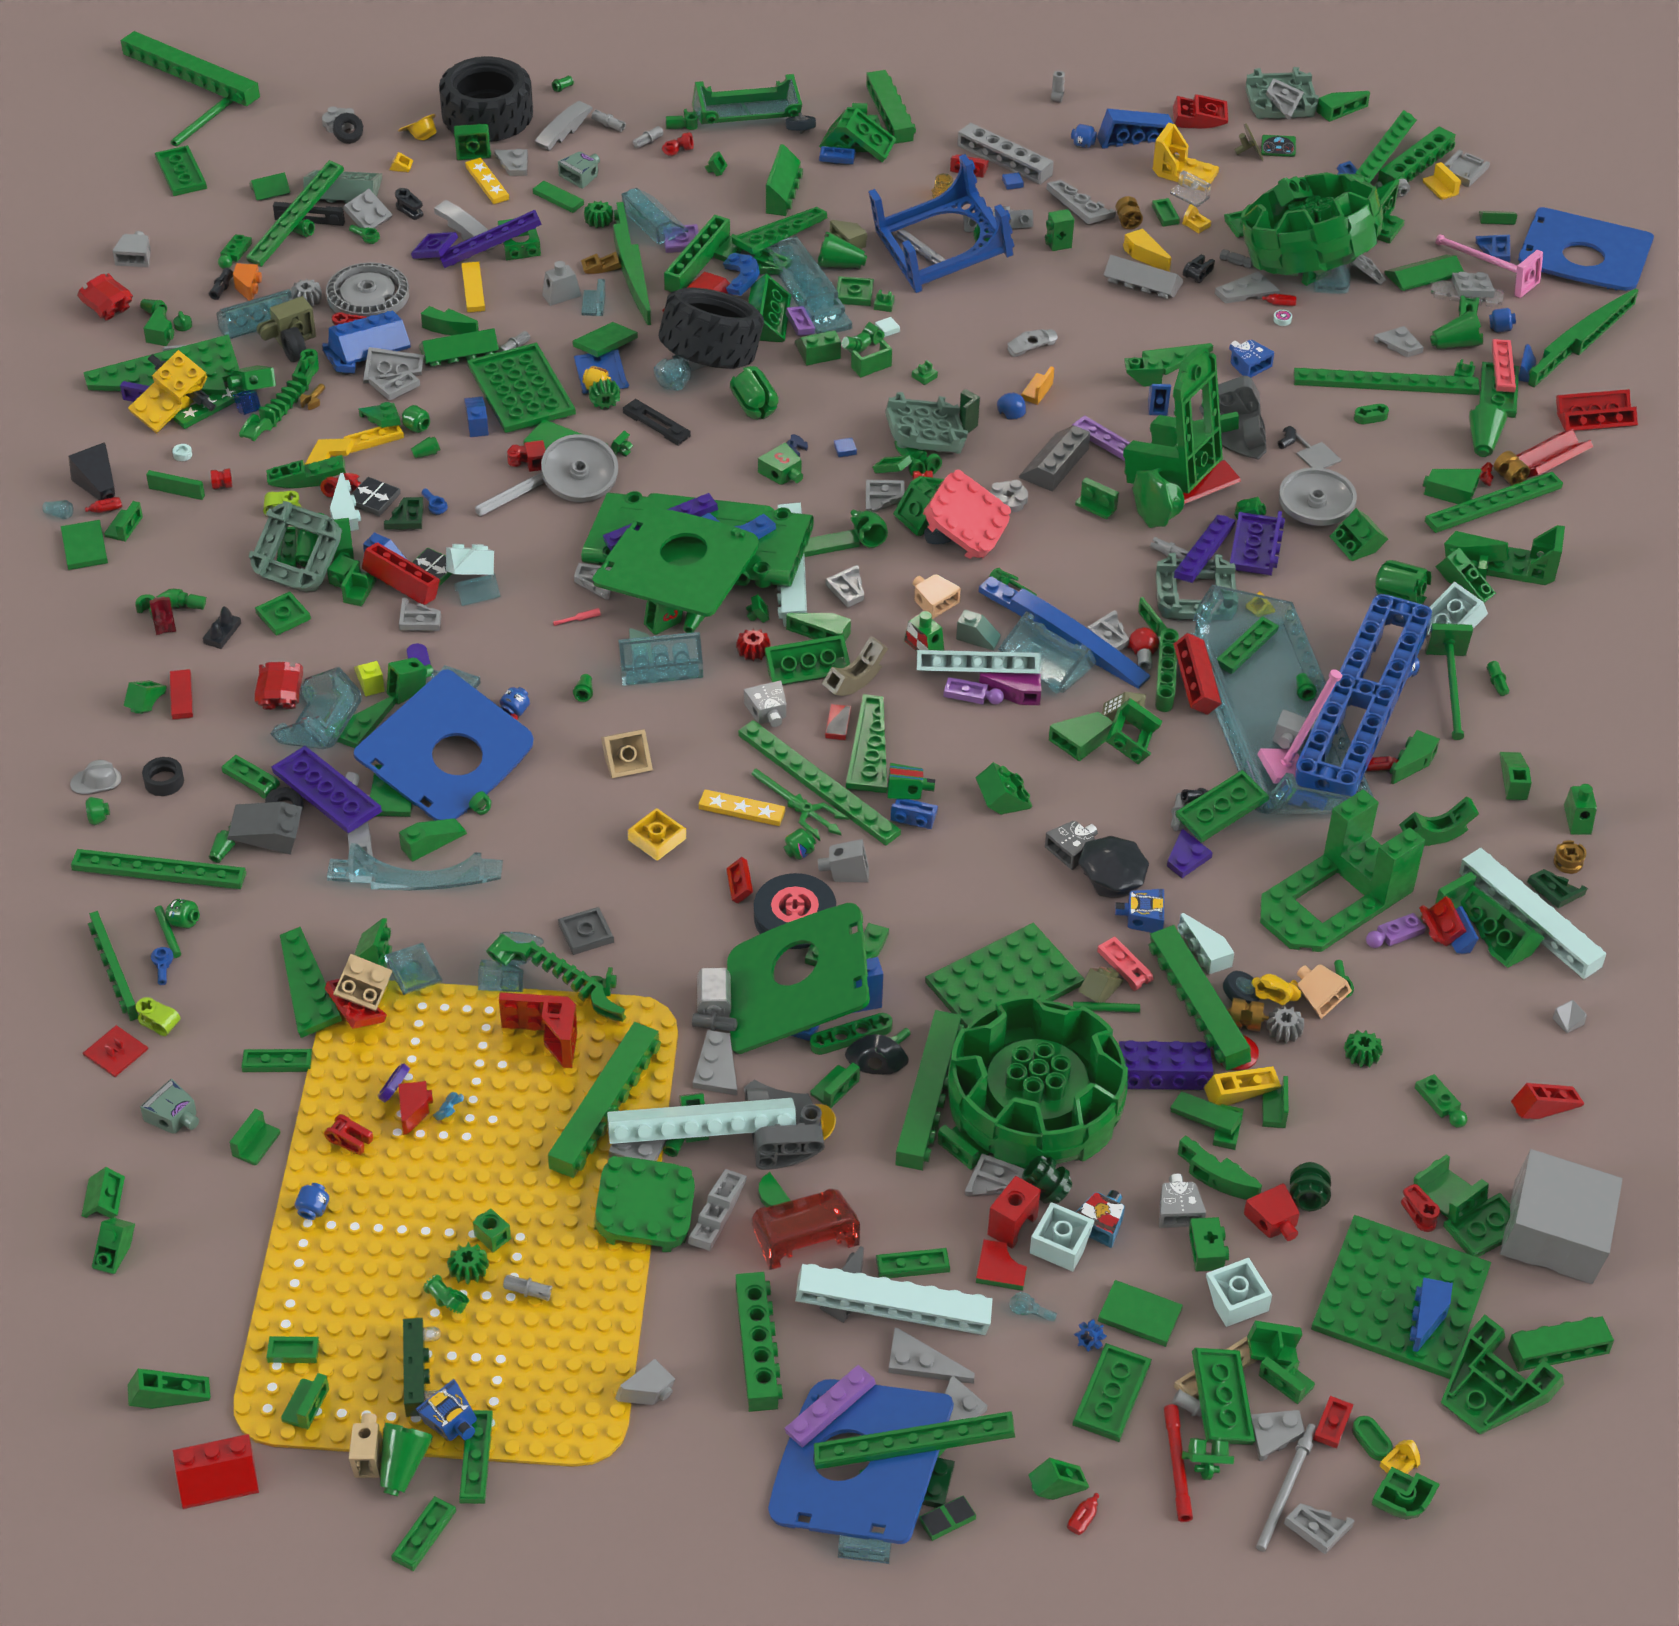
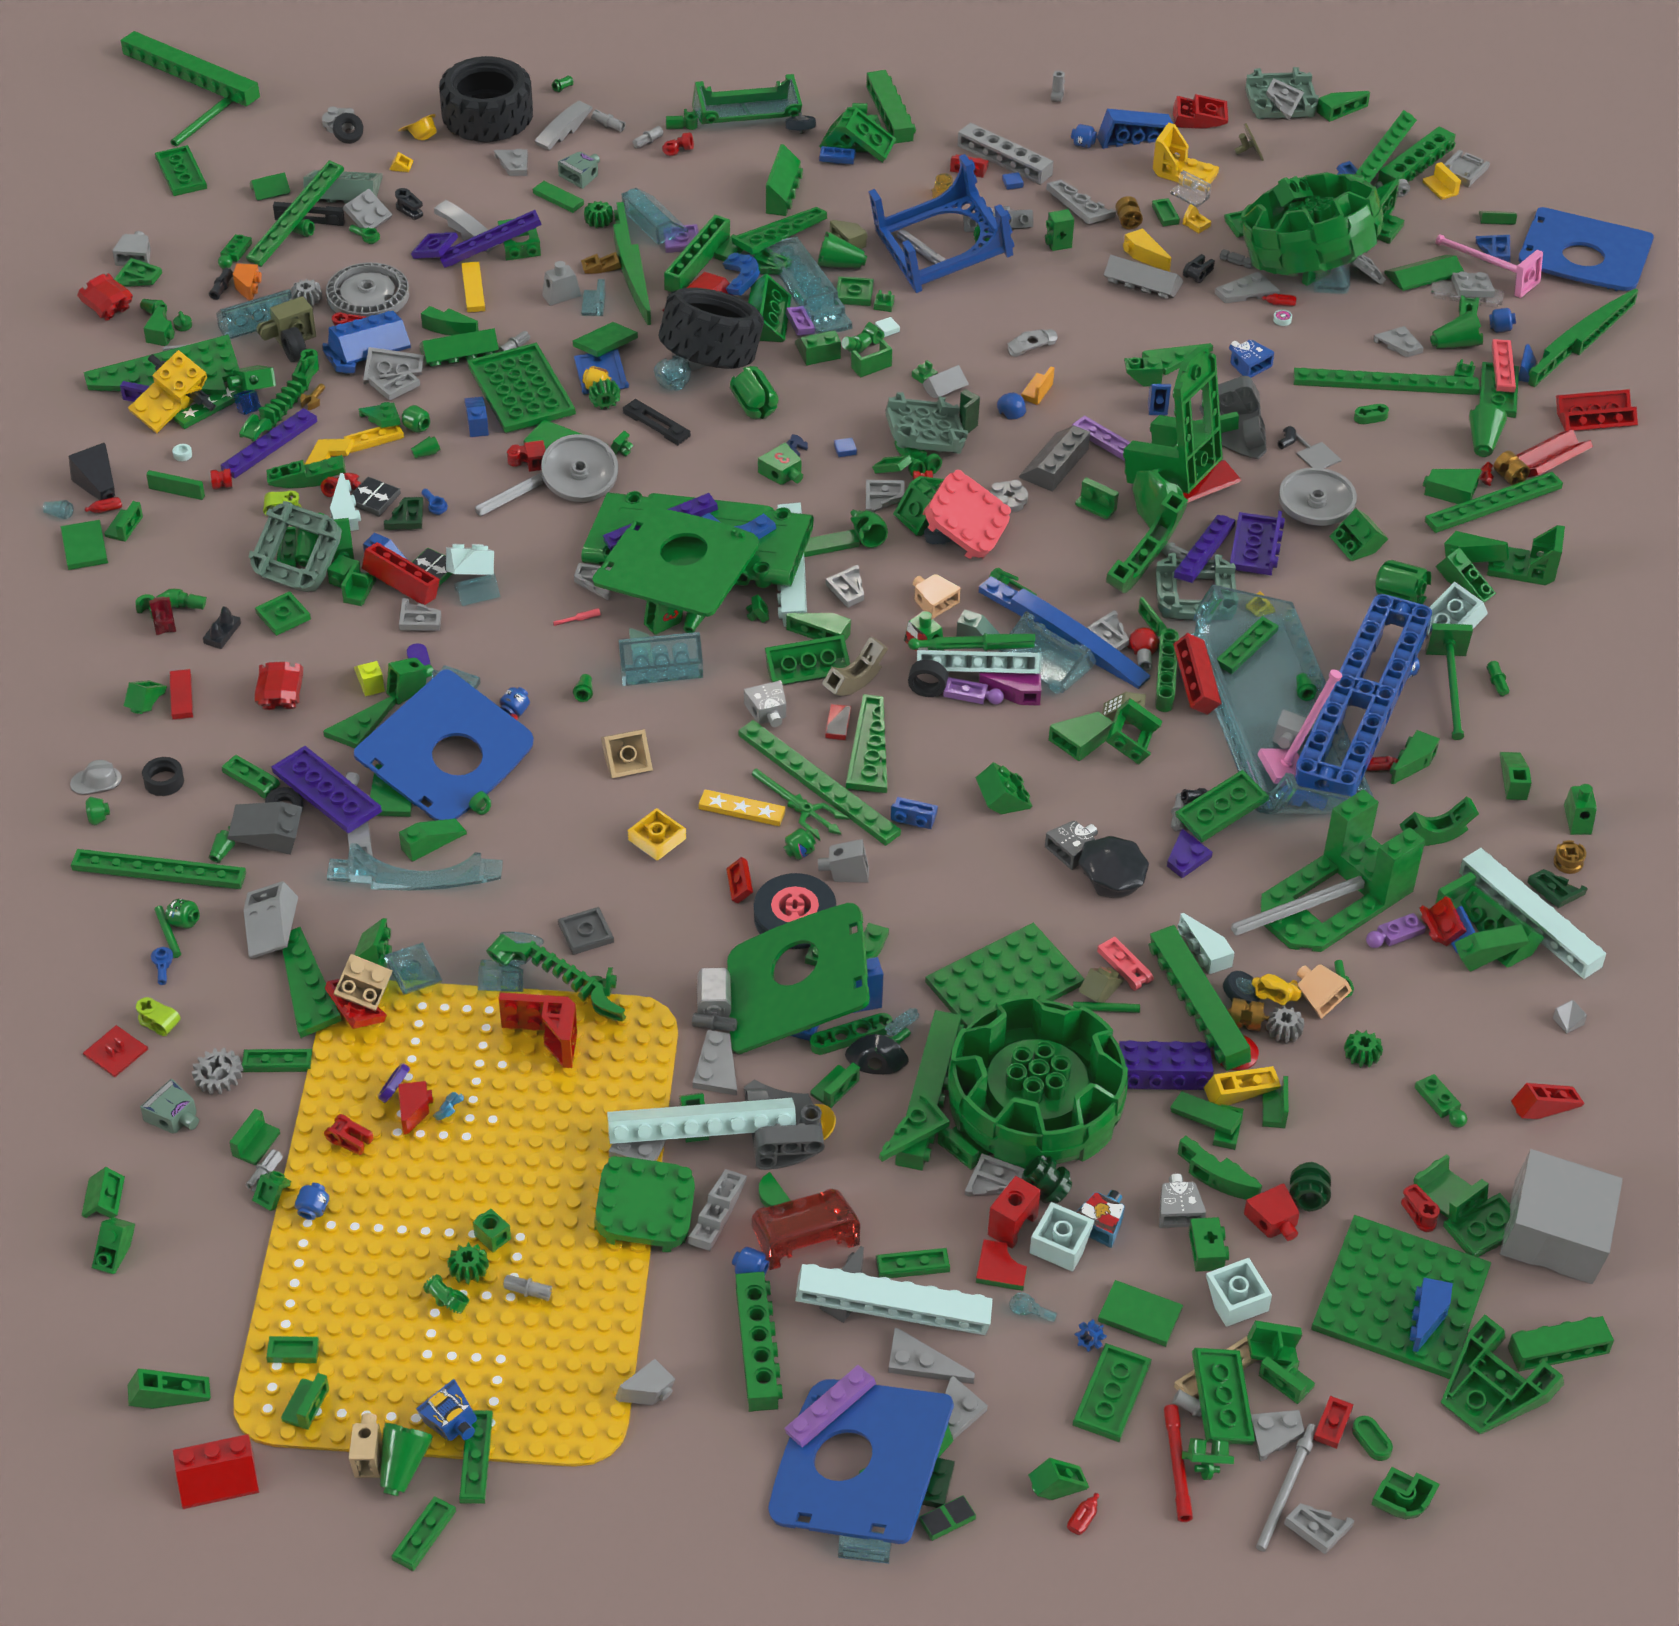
(114, 972): green plate -> none
(138, 274): none -> green wing
(217, 1071): none -> light grey gear
(265, 1167): none -> light grey axle
(269, 442): none -> dark purple plate
(269, 918): none -> light grey slope
(270, 1189): none -> green bracket
(329, 707): clear light blue windscreen -> none
(414, 1360): dark green piece -> none
(472, 141): green brick -> none
(487, 180): yellow tile -> none
(605, 1096): green brick -> none
(673, 1146): green hinge -> none
(716, 164): green tile -> none
(750, 1261): none -> blue head
(752, 644): red gear -> none
(902, 1022): none -> clear light blue axle
(907, 782): green torso -> none
(914, 1440): green tile -> none
(920, 1123): none -> green wing
(930, 667): none -> black tyre
(945, 382): none -> light grey brick
(987, 642): none -> green piece
(1127, 574): none -> green arch
(1143, 910): blue torso -> none
(1250, 506): green bracket -> none
(1278, 145): slope -> none
(1297, 905): none -> light grey axle
(1402, 1457): yellow tile -> none
(1482, 565): green tile -> none
(1490, 945): none -> green slope

